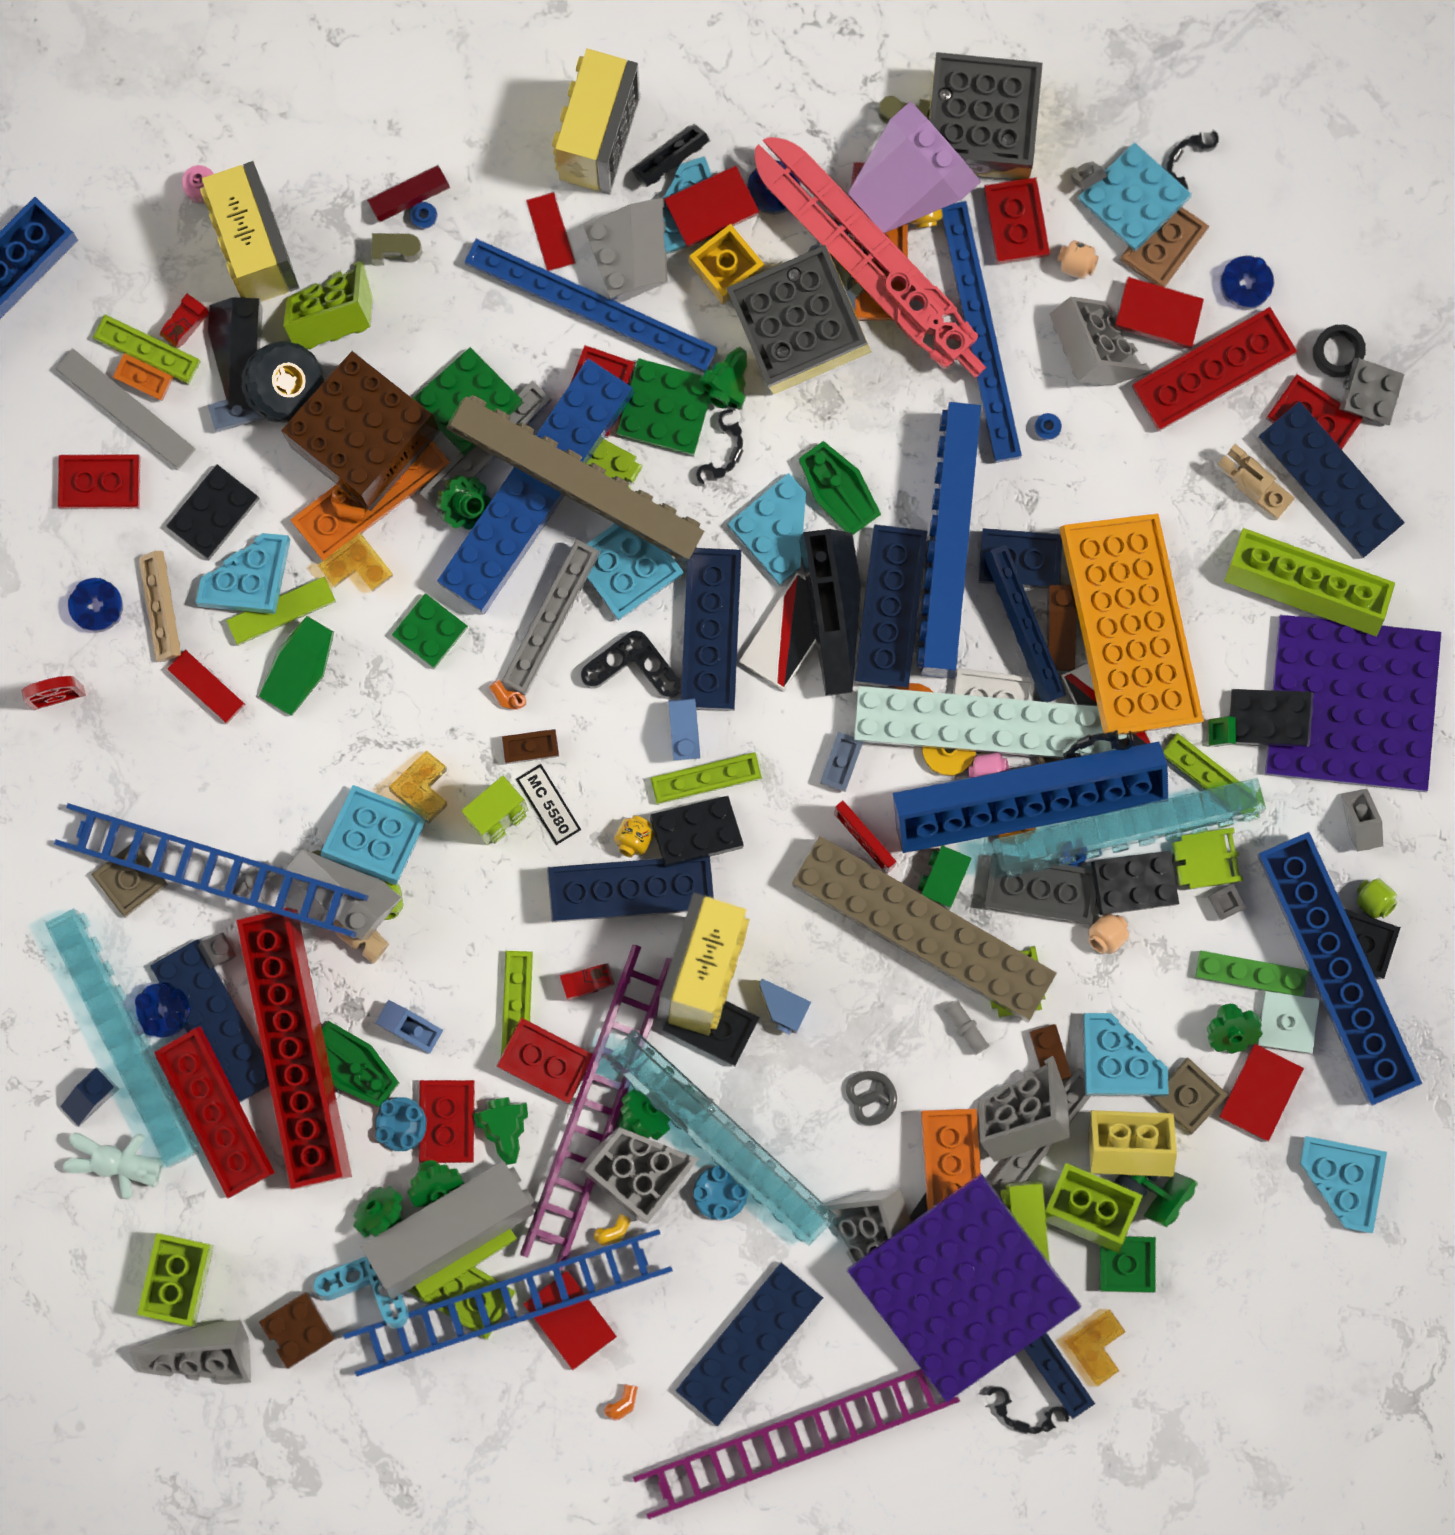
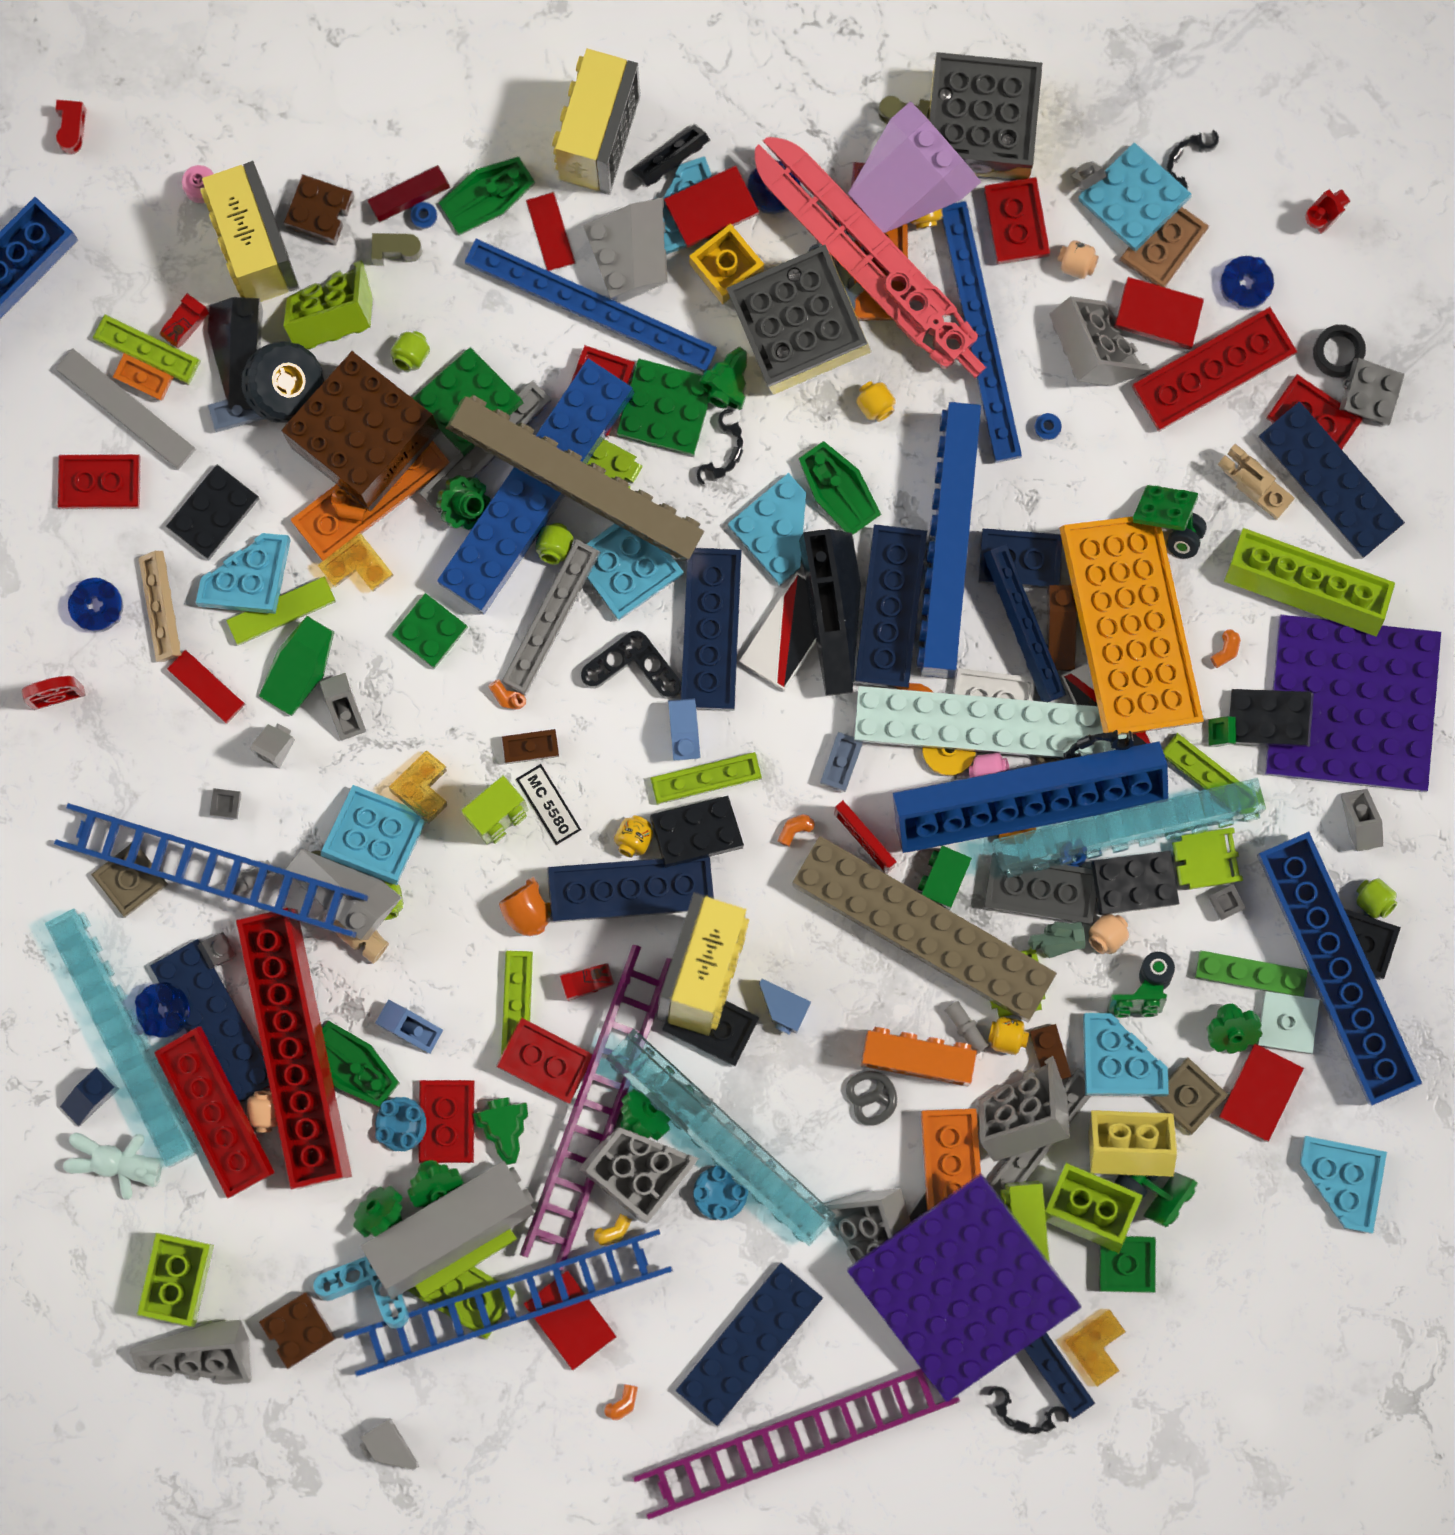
(72, 125): none -> red leg
(225, 803): none -> flat silver plate
(261, 1111): none -> light nougat head
(273, 744): none -> light grey slope
(317, 208): none -> reddish brown piece
(342, 706): none -> light grey slope
(388, 1446): none -> light grey slope
(410, 351): none -> lime head
(486, 194): none -> green piece
(526, 910): none -> orange piece
(554, 543): none -> lime head
(796, 824): none -> orange arm
(876, 401): none -> yellow head
(919, 1058): none -> orange brick
(1008, 1035): none -> yellow head
(1059, 939): none -> sand green rock
(1150, 997): none -> green plate
(1173, 510): none -> green plate
(1230, 648): none -> orange arm
(1326, 210): none -> red hips

